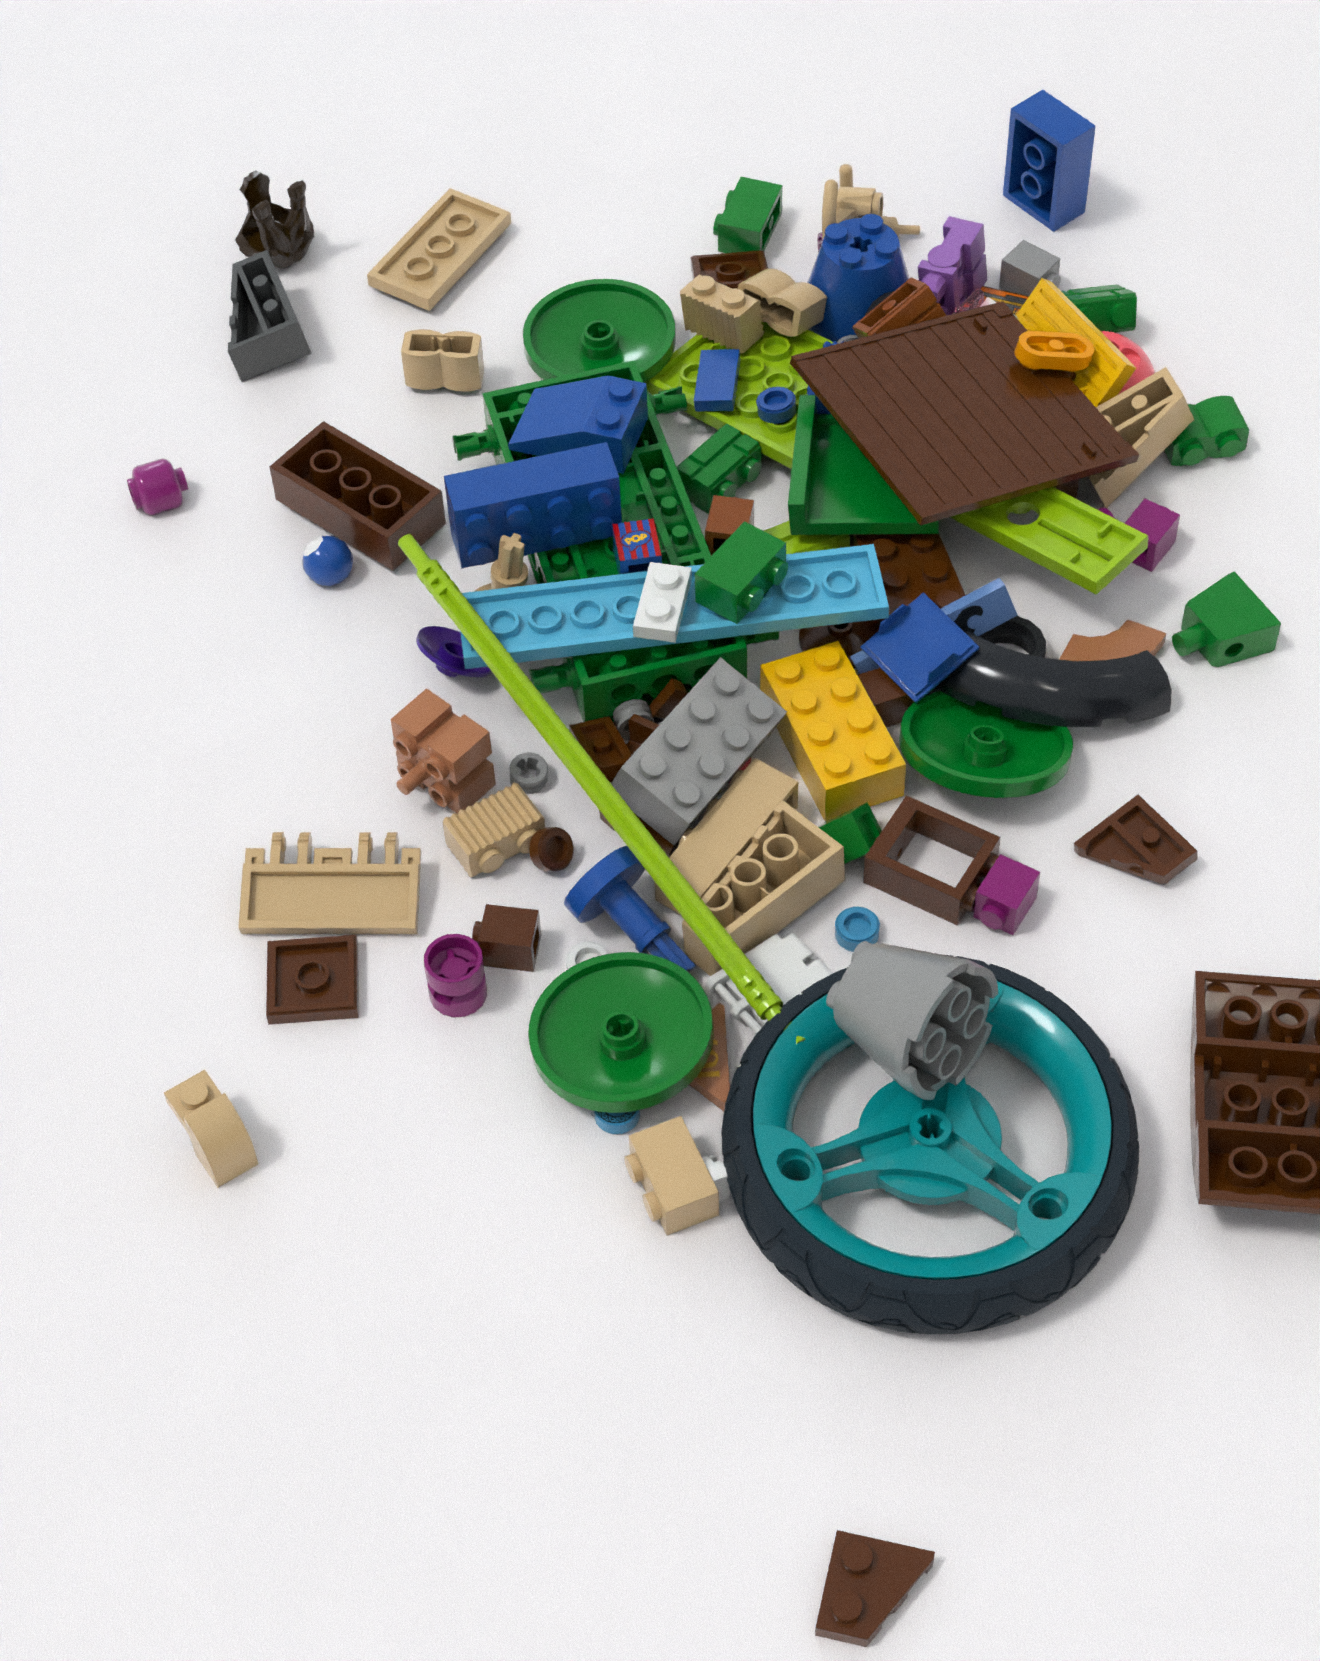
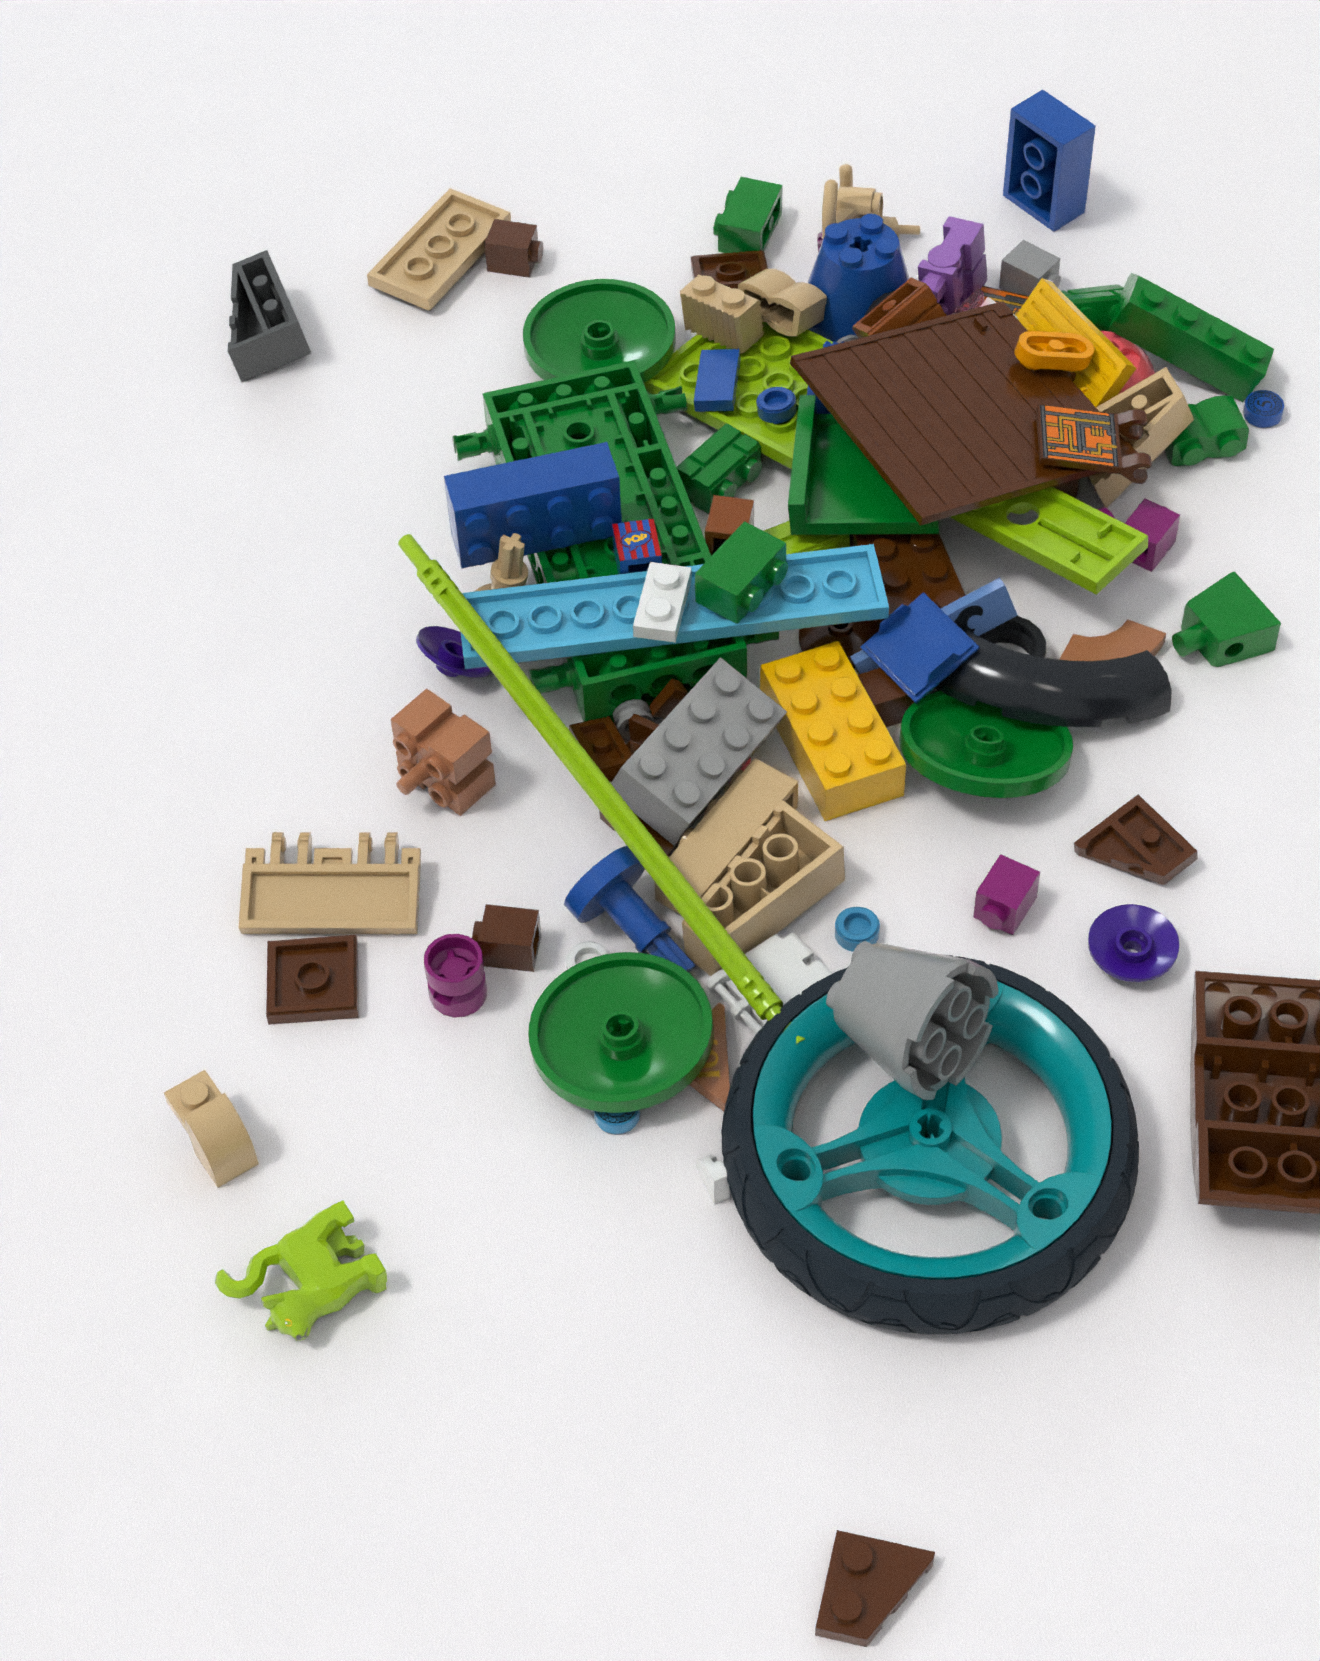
(157, 486): magenta head -> none
(272, 227): dark brown piece -> none
(312, 1263): none -> lime animal
(327, 560): blue piece -> none
(357, 494): reddish brown brick -> none
(442, 360): tan brick -> none
(492, 830): tan brick -> none
(512, 248): none -> reddish brown brick
(529, 761): light grey bush -> none
(551, 849): reddish brown tile -> none
(583, 416): blue slope -> none
(673, 1176): tan brick -> none
(854, 830): green panel -> none
(915, 887): reddish brown window -> none
(1091, 440): none -> flag
(1136, 929): none -> dark purple dish
(1190, 338): none -> green slope
(1263, 408): none -> blue tile

